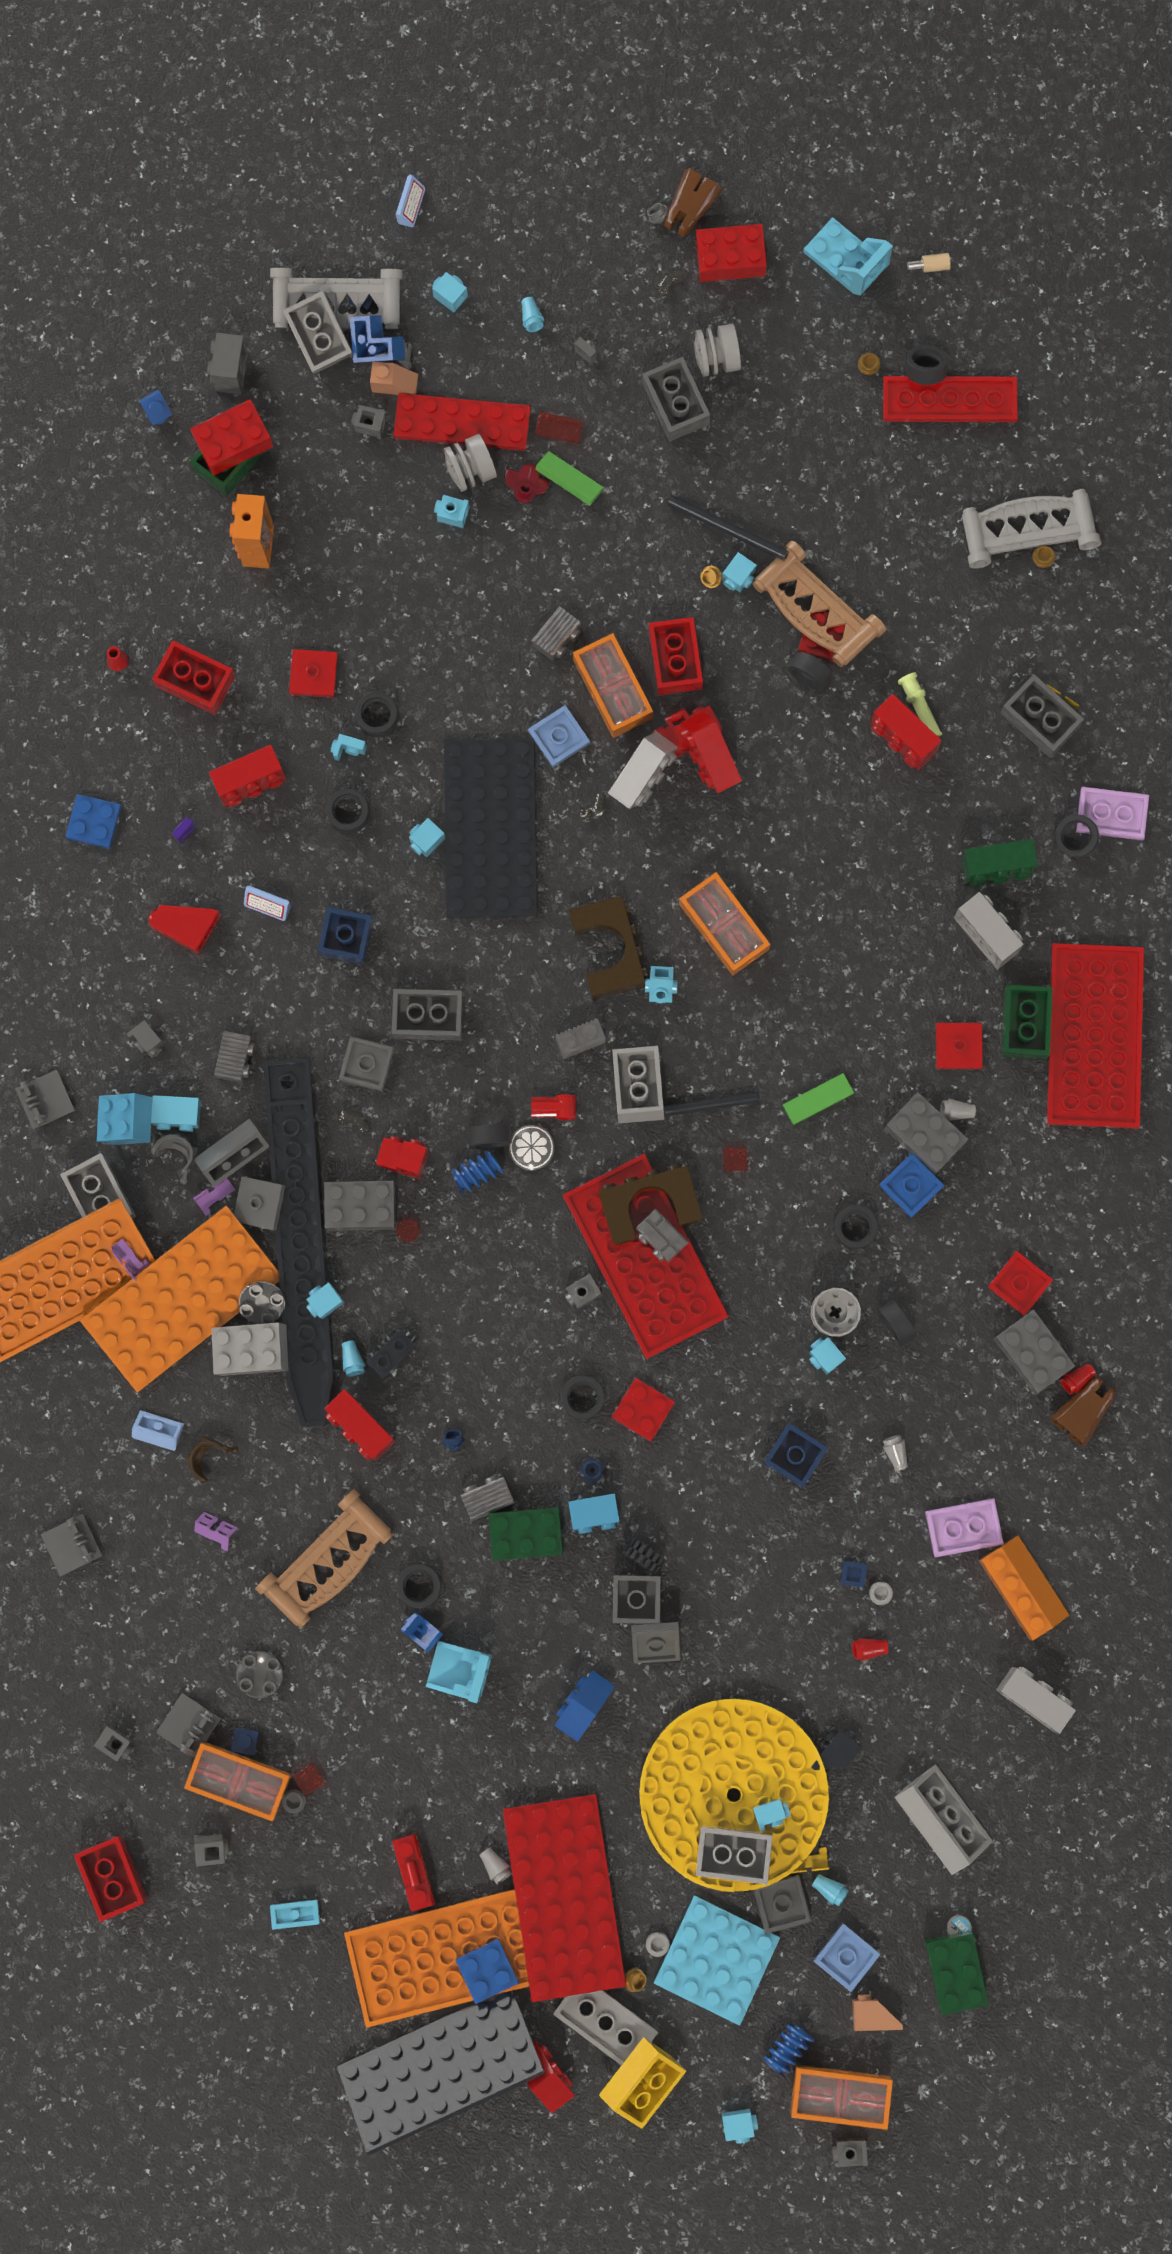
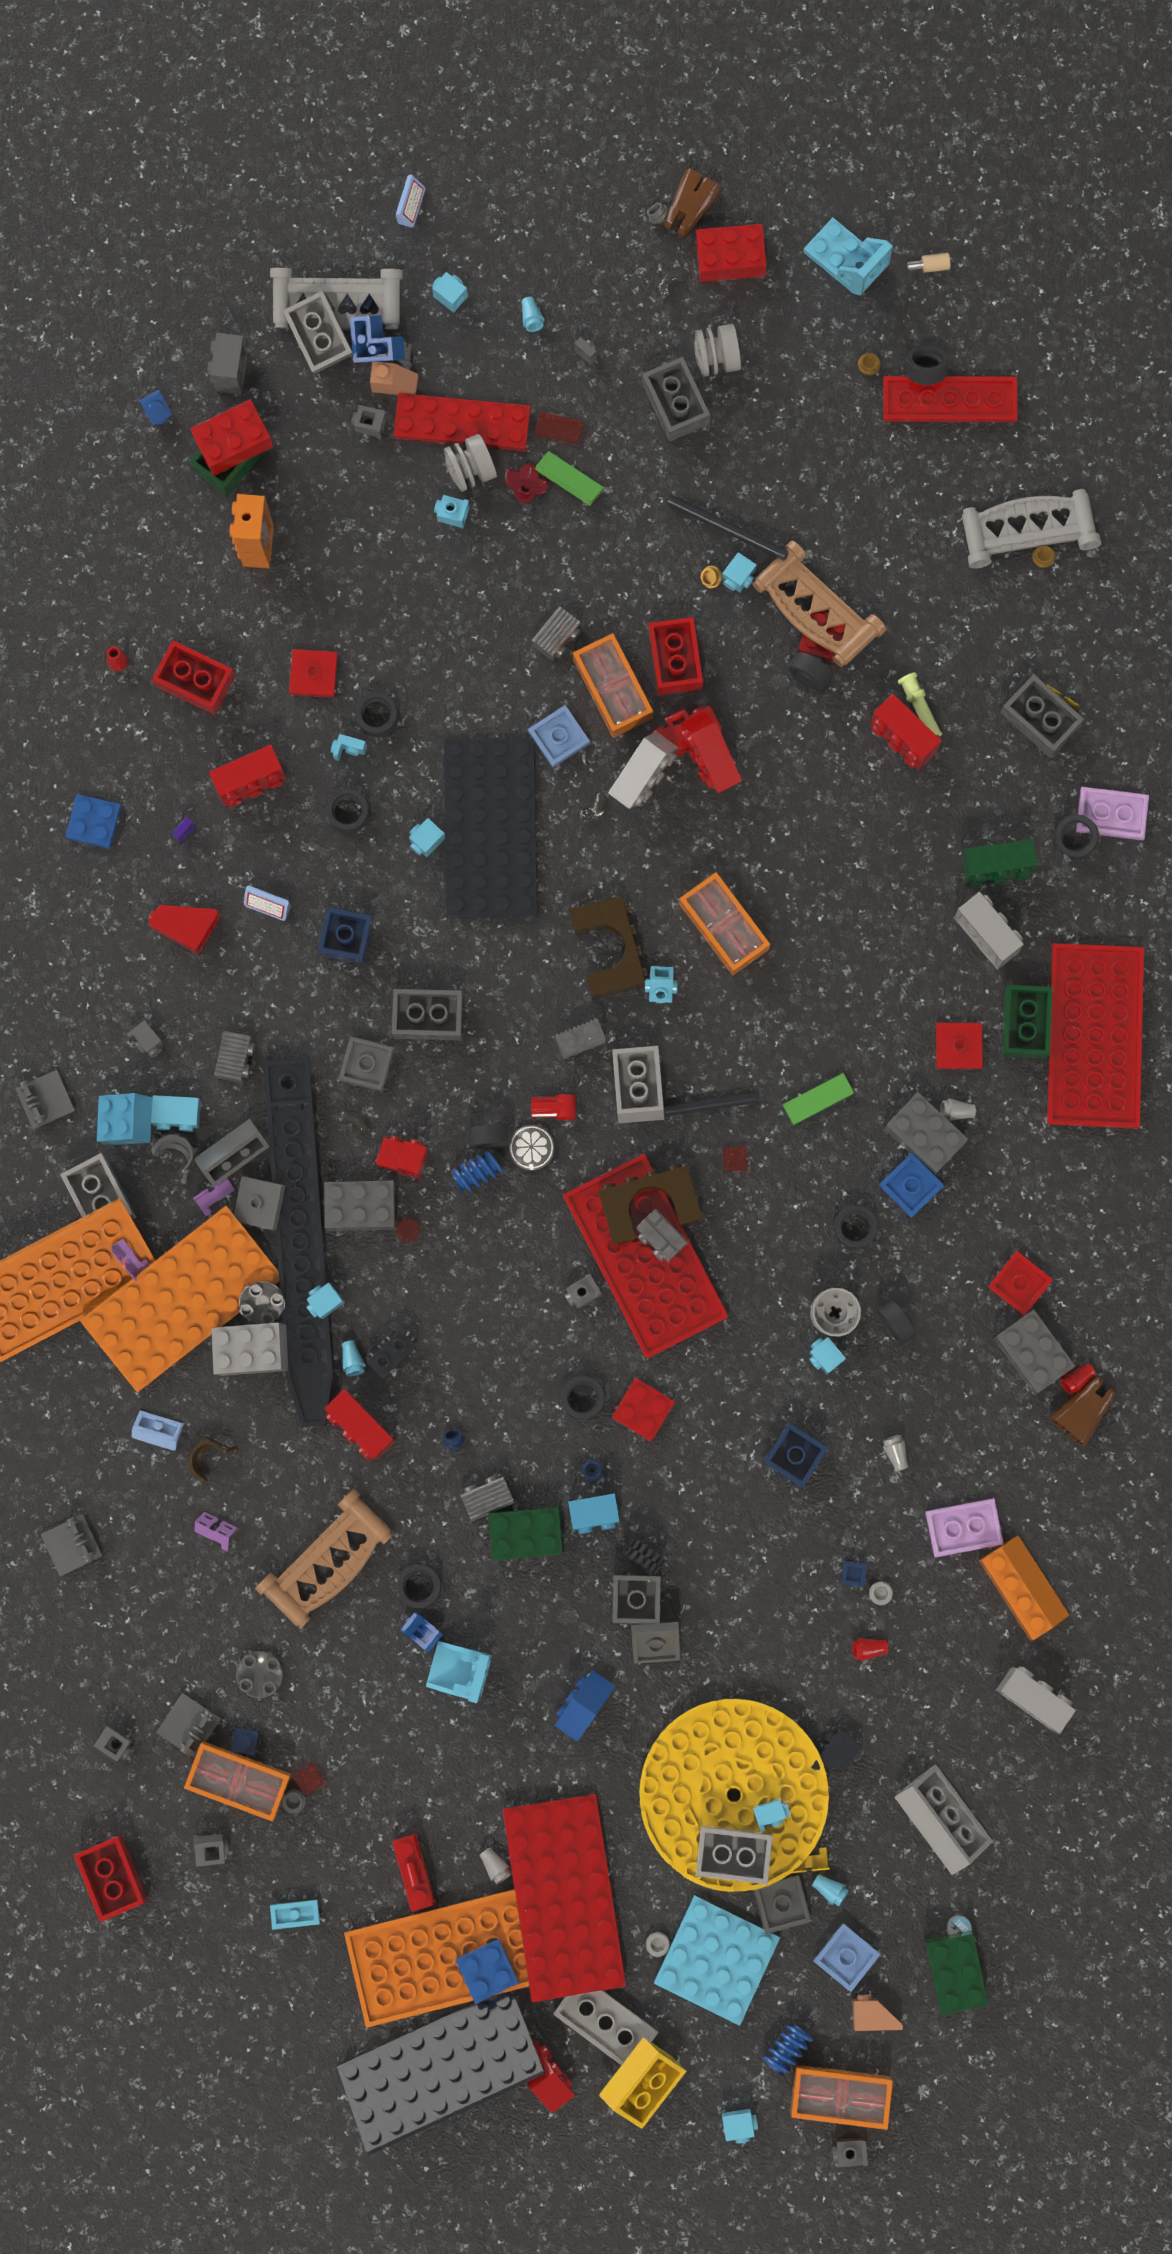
(635, 1980): pearl gold plate -> none

